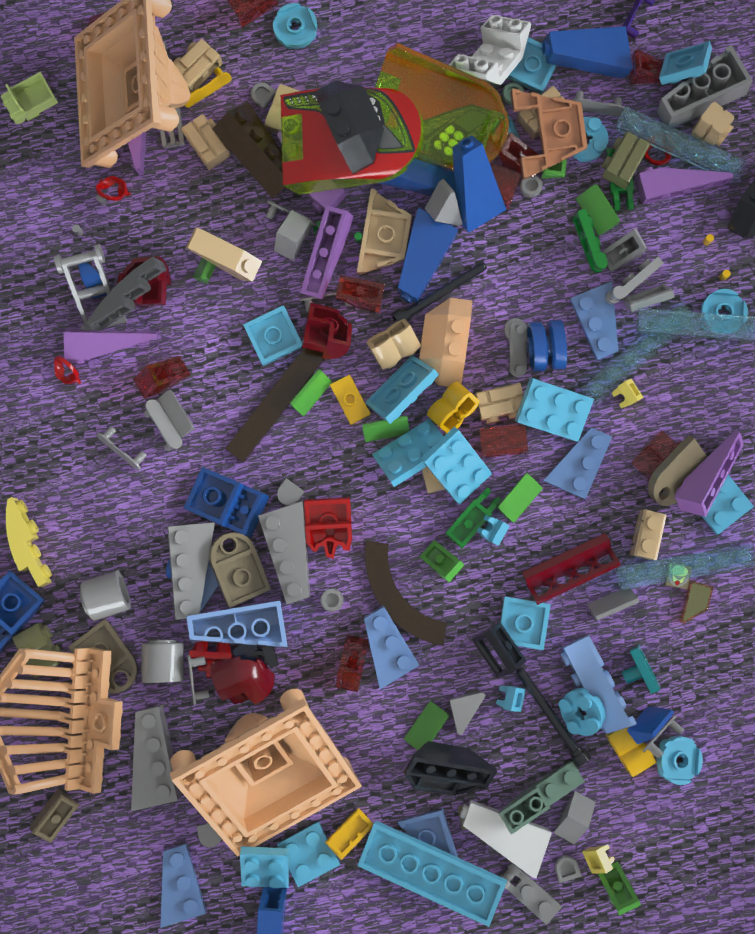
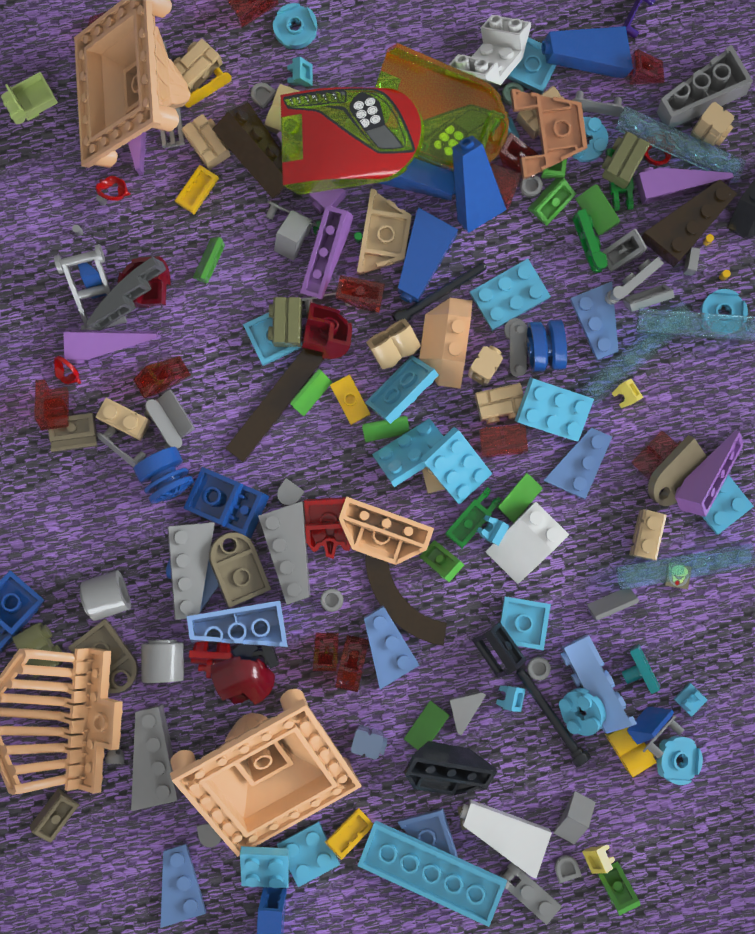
(20, 535): light yellow slope -> none
(51, 406): none -> clear red panel
(78, 435): none -> dark tan plate
(114, 757): none -> light grey hinge
(123, 419): none -> tan brick
(162, 472): none -> blue wheel
(193, 663): light grey piece -> none
(196, 189): none -> yellow plate
(224, 255): tan slope -> none
(286, 322): none -> olive brick
(302, 72): none -> medium azure tile
(326, 652): none -> clear red slope
(351, 122): black wedge -> none
(368, 742): none -> sand blue brick
(382, 532): none -> light nougat wedge
(443, 205): light grey slope -> none
(453, 407): yellow brick -> none
(485, 365): none -> tan brick
(510, 294): none -> medium azure plate
(527, 542): none -> white slope
(538, 668): none -> light grey tile
(539, 796): sand green slope -> none
(552, 200): none -> bright green slope
(568, 565): dark red fence -> none
(682, 228): none -> dark brown wedge
(685, 63): medium azure plate -> none
(690, 699): none -> medium azure tile
(691, 261): none -> light grey tile
(696, 600): olive tile -> none

